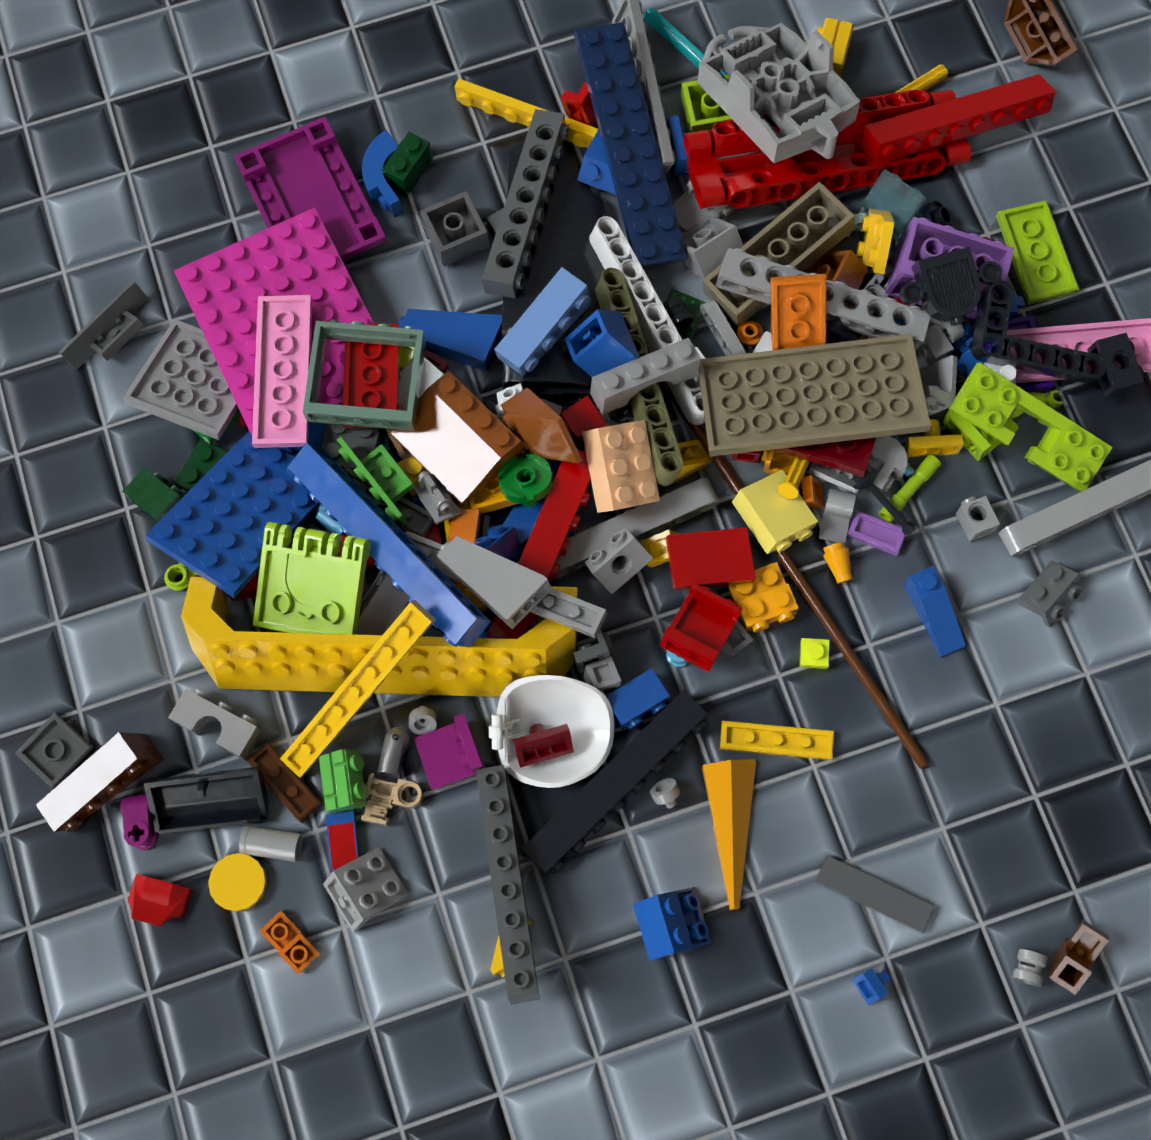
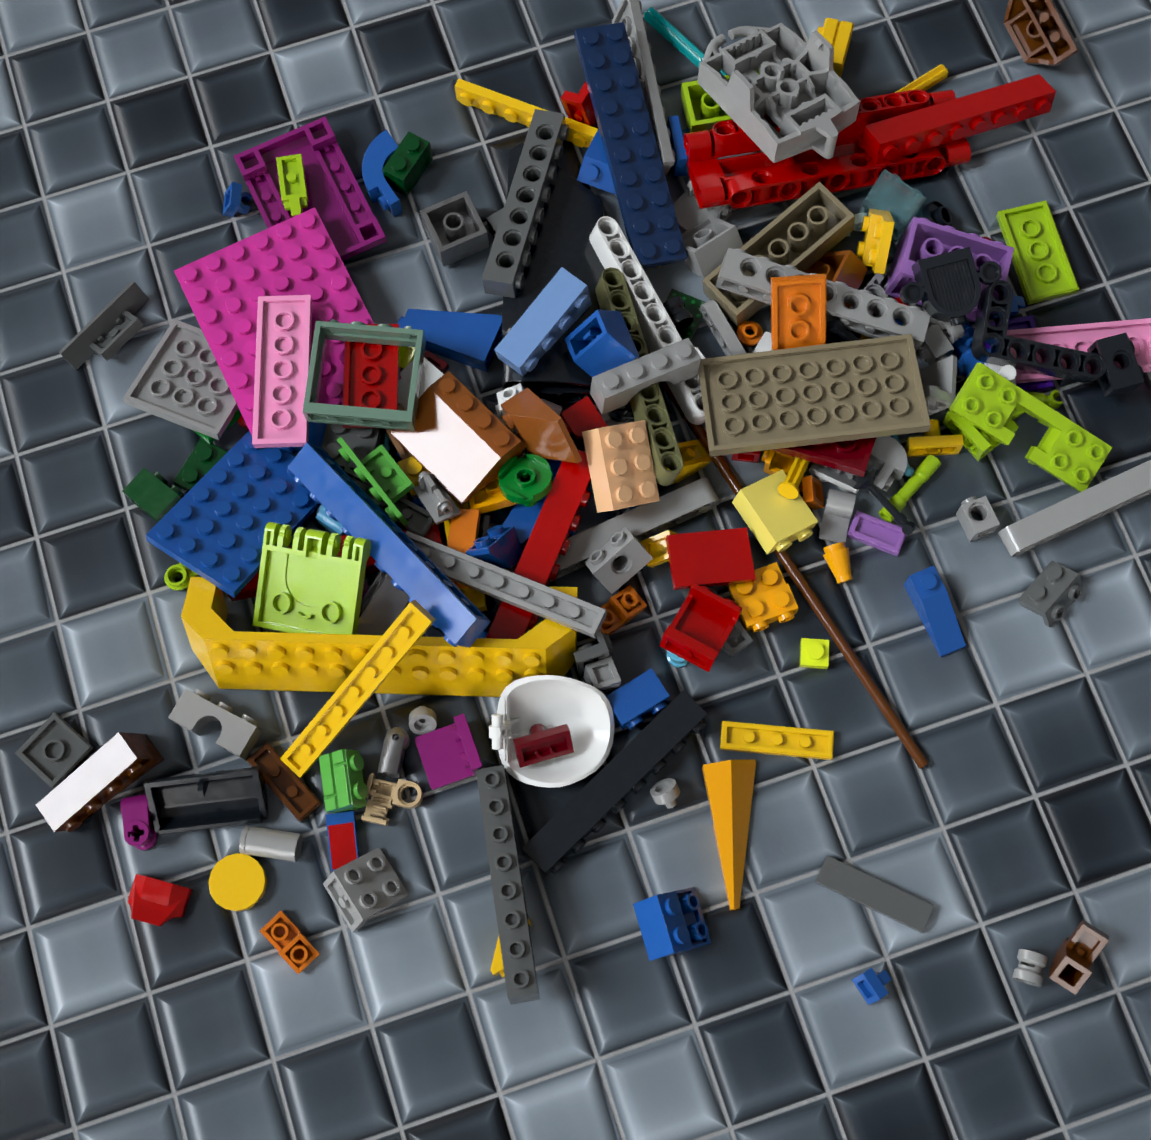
(233, 200): none -> blue tile
(292, 183): none -> lime hinge
(498, 582): light grey slope -> none
(621, 609): none -> orange slope

